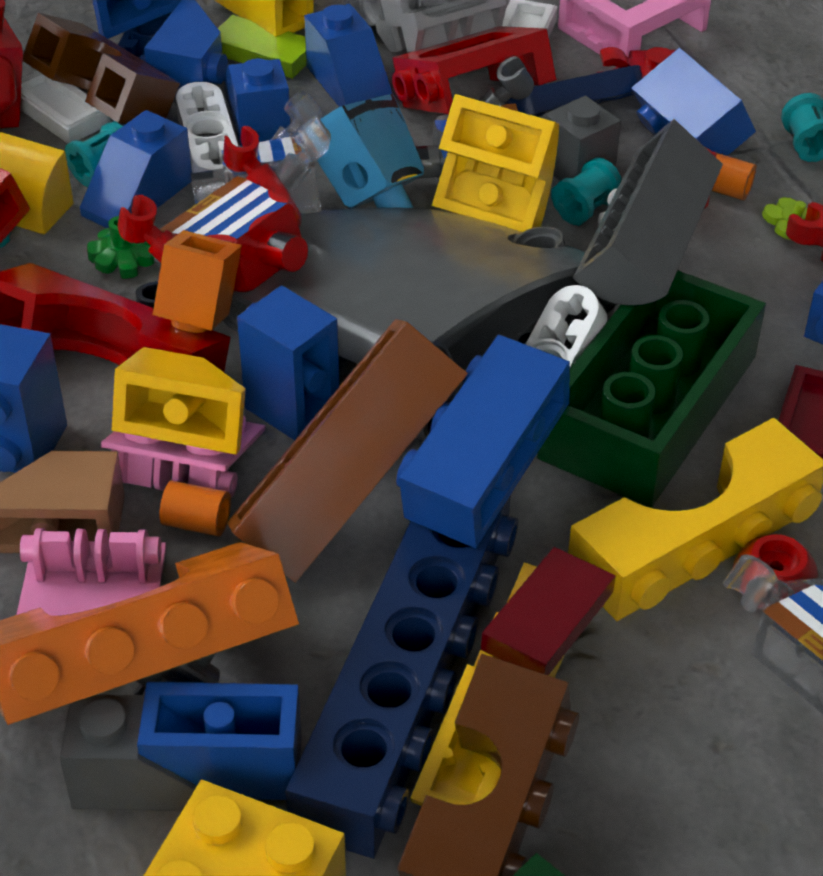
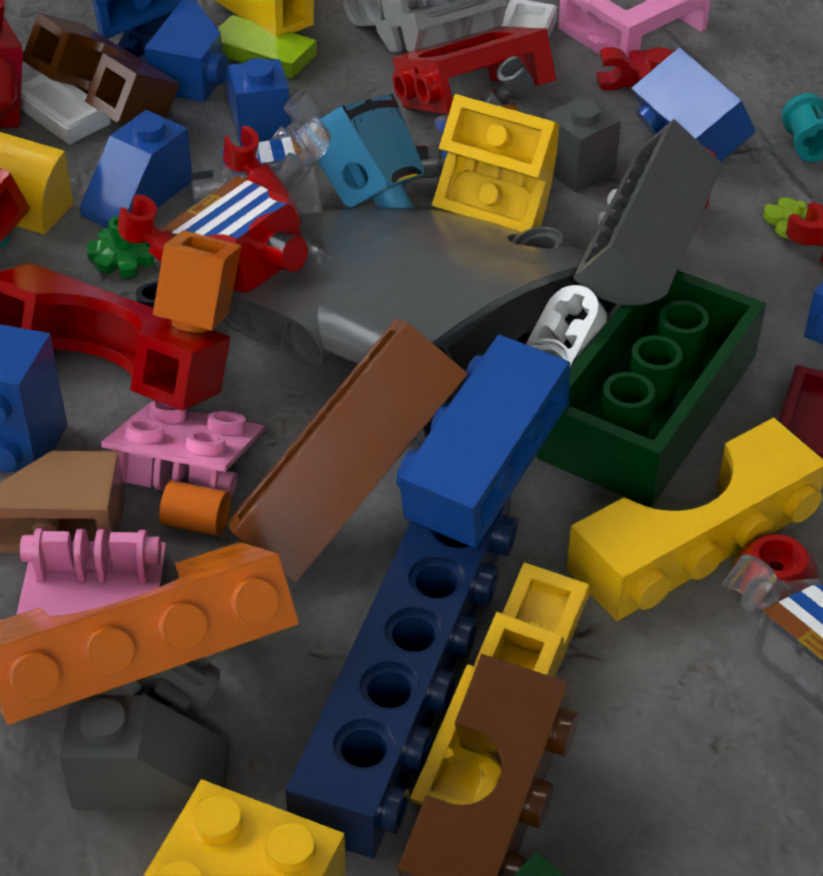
(84, 156): teal bush -> none
(178, 401): yellow slope -> none
(212, 120): white beam -> none
(224, 734): blue slope -> none
(287, 359): blue brick -> none
(344, 55): blue slope -> none
(548, 612): dark red tile -> none
(581, 195): teal bush -> none
(598, 87): dark blue beam -> none
(734, 177): orange hinge -> none

